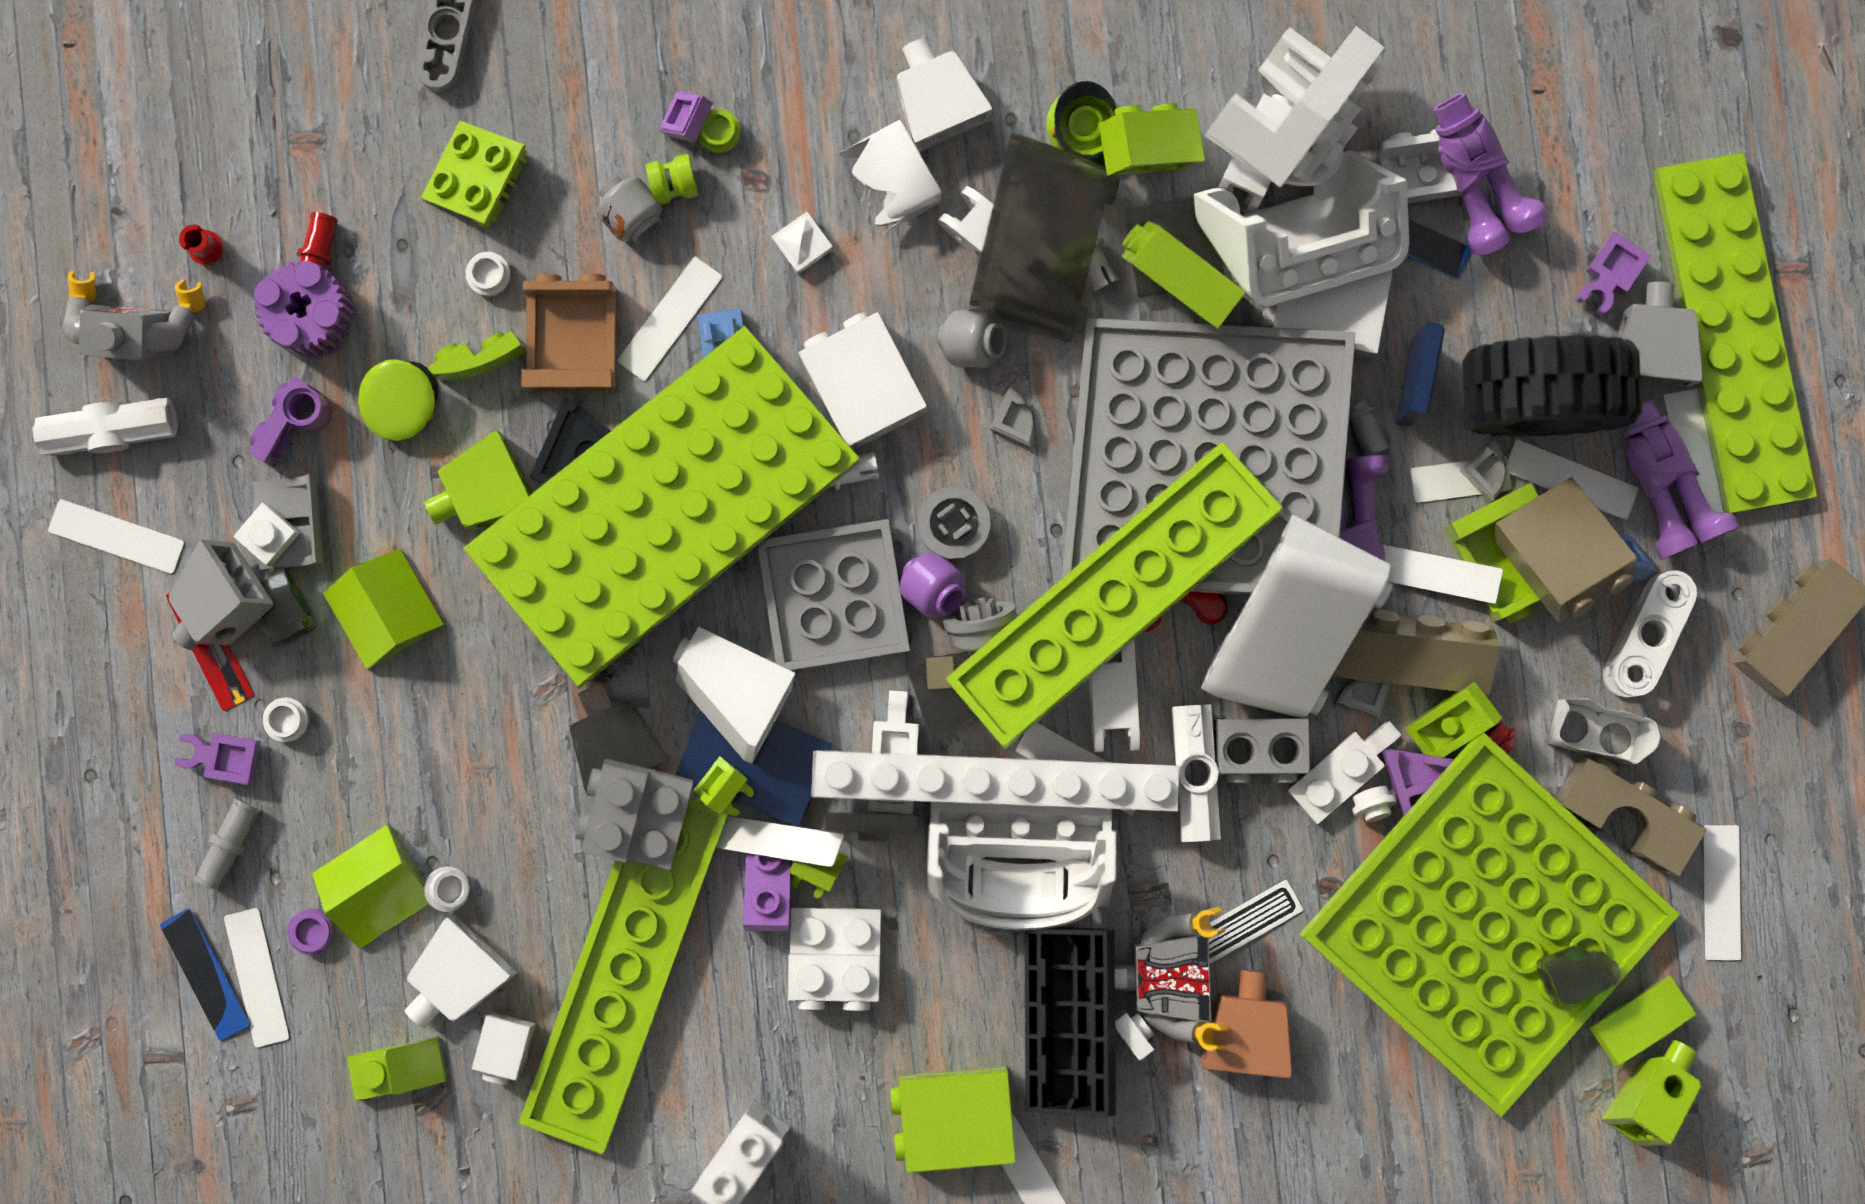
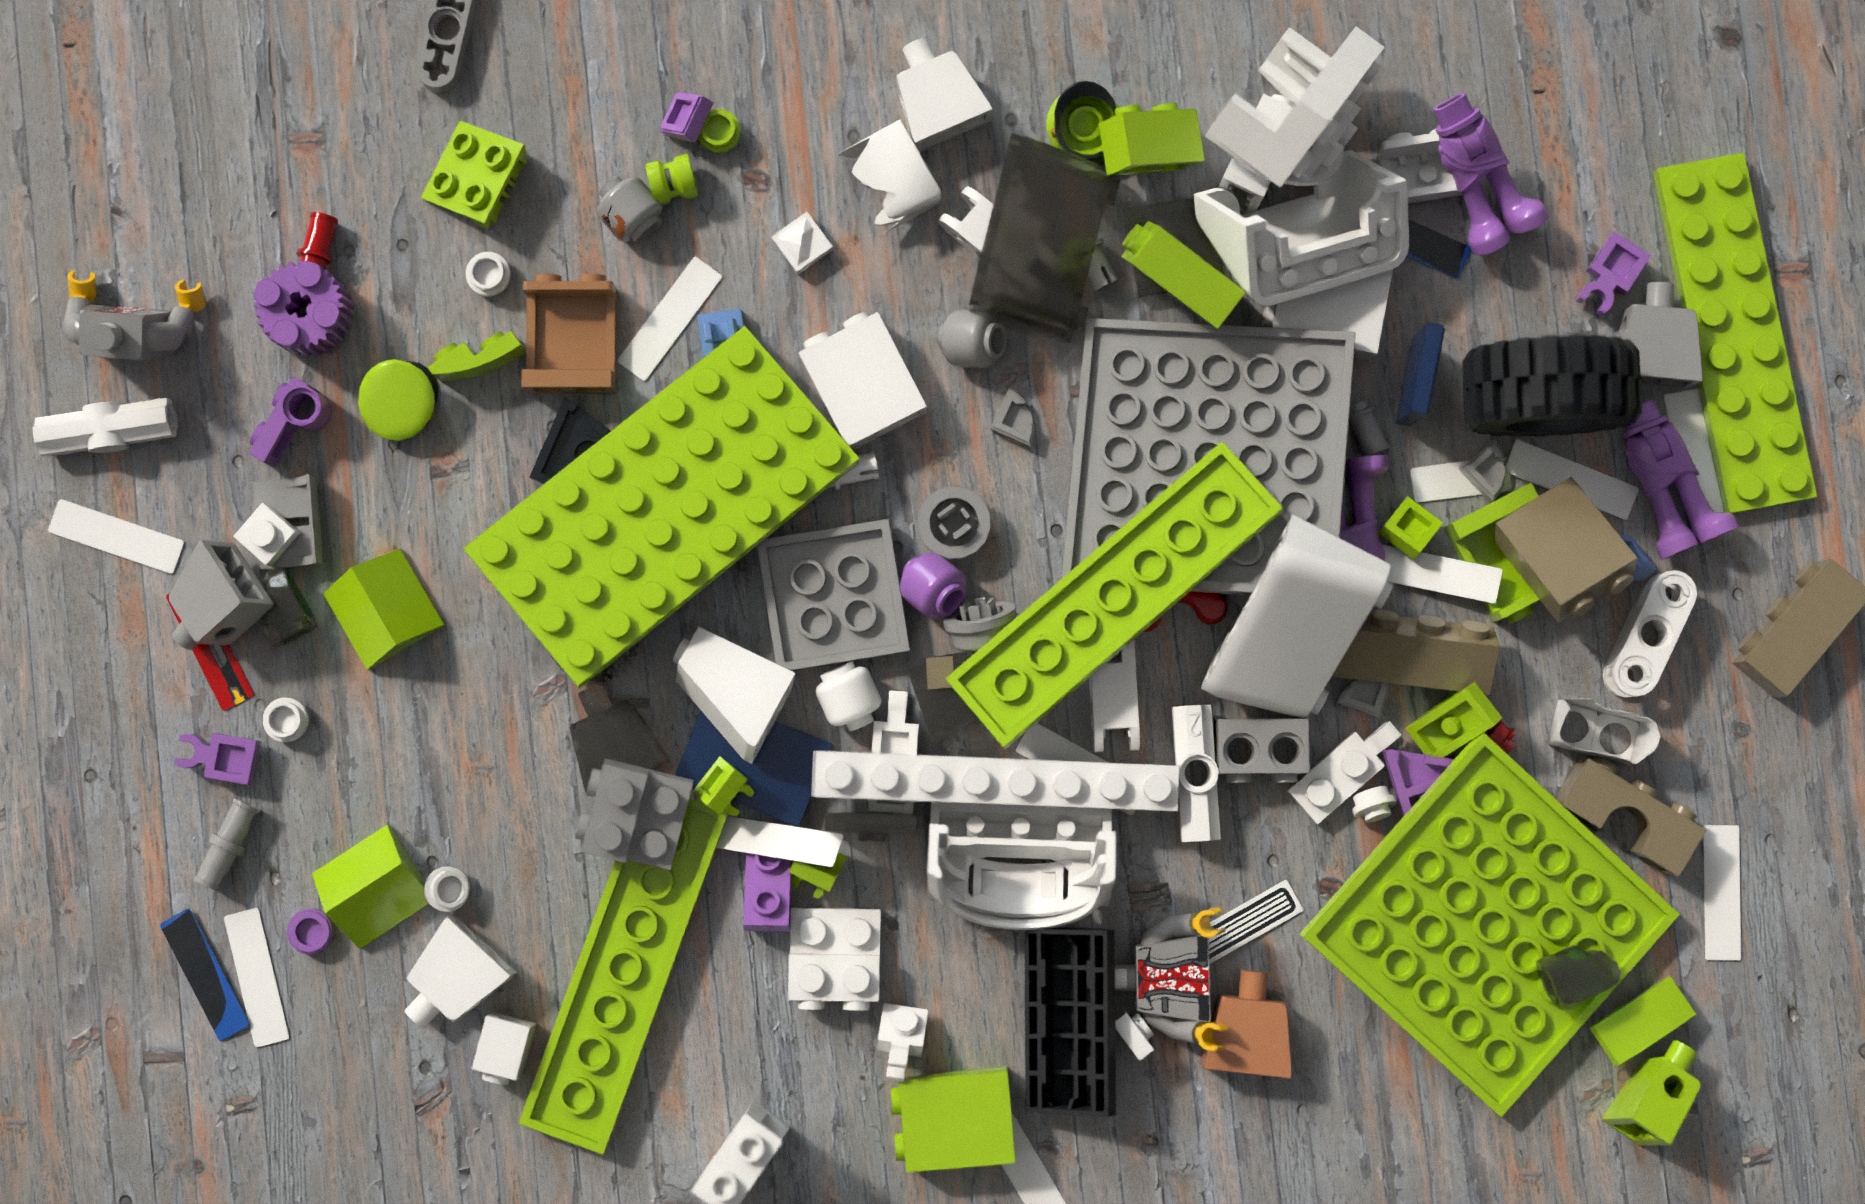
(201, 244): red pin -> none
(396, 1069): lime slope -> none
(480, 485): lime torso -> none
(848, 696): none -> white head
(901, 1035): none -> white plate
(1410, 528): none -> lime plate

